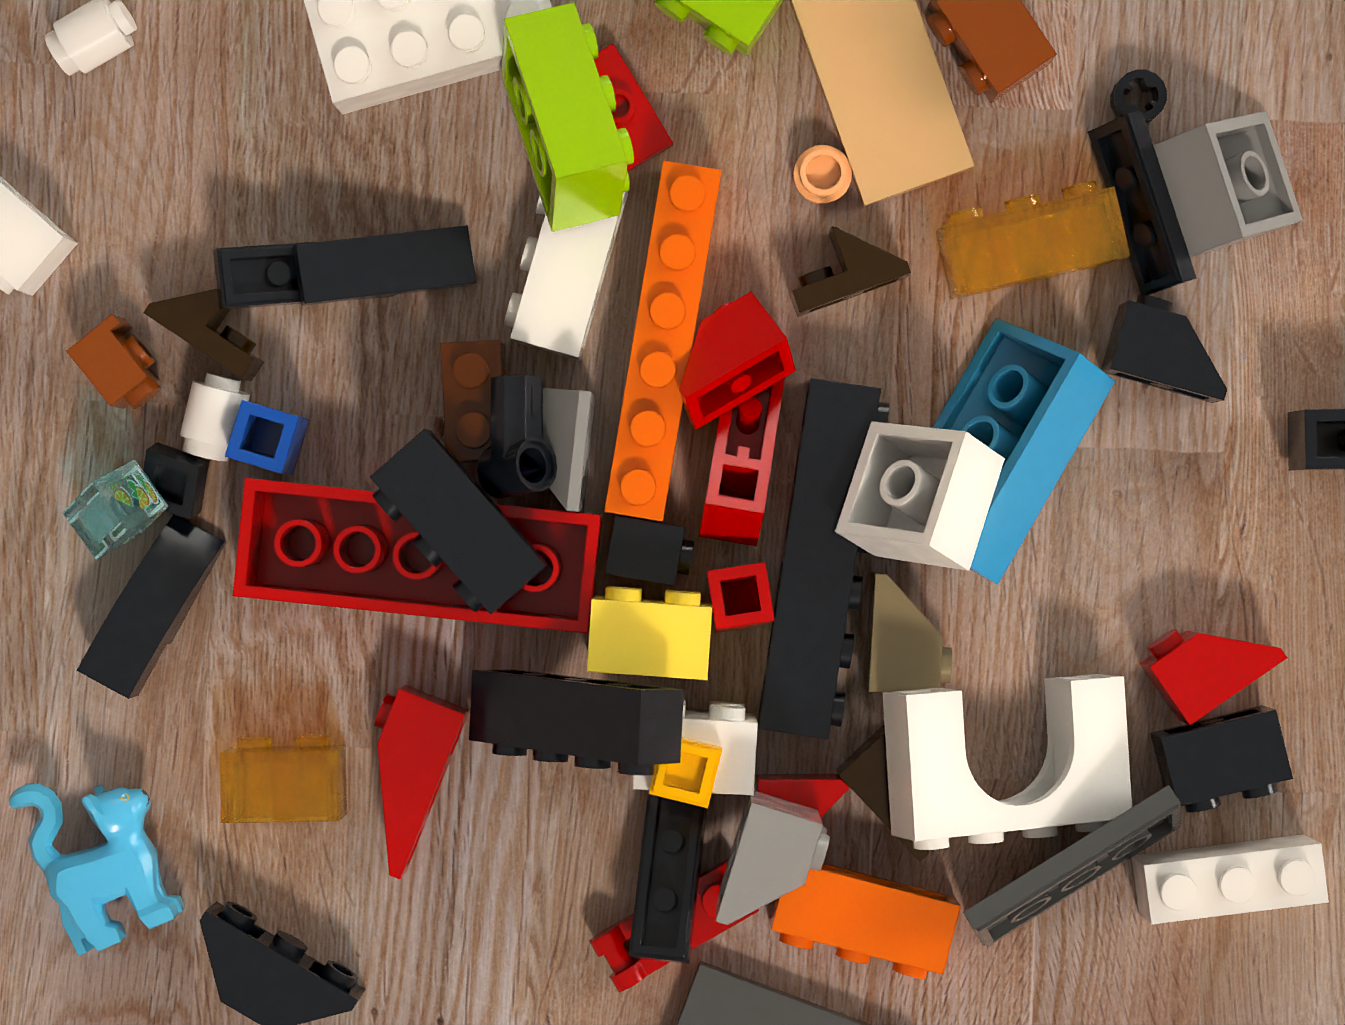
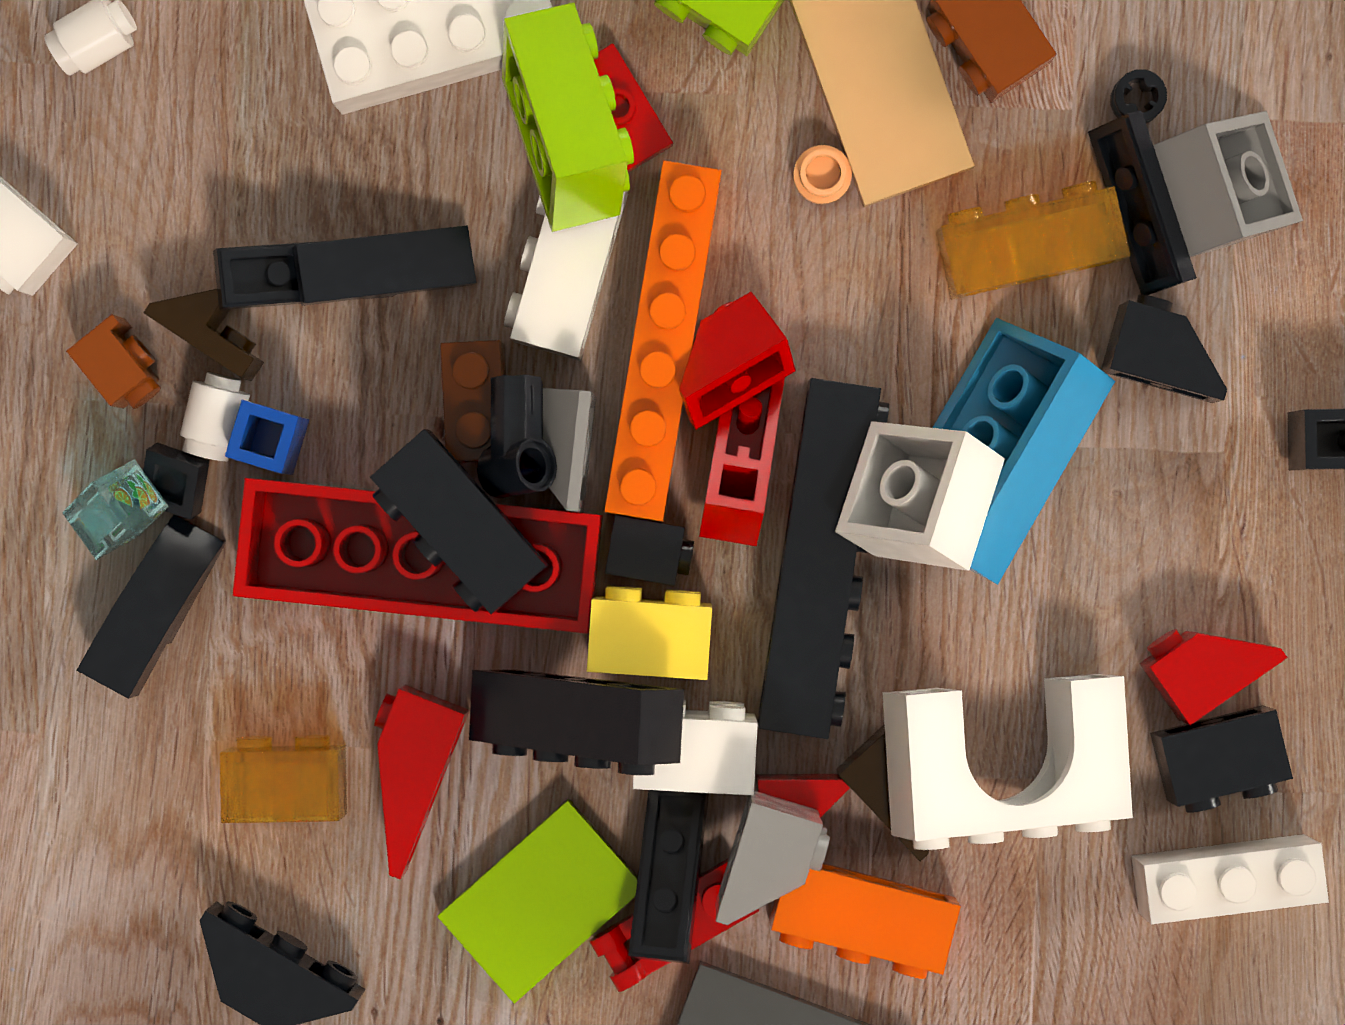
(93, 876): medium azure animal -> none
(541, 901): none -> lime tile
(690, 779): yellow tile -> none
(740, 597): red brick -> none
(862, 268): dark brown slope -> none
(902, 643): dark tan slope -> none
(1075, 867): dark grey tile -> none

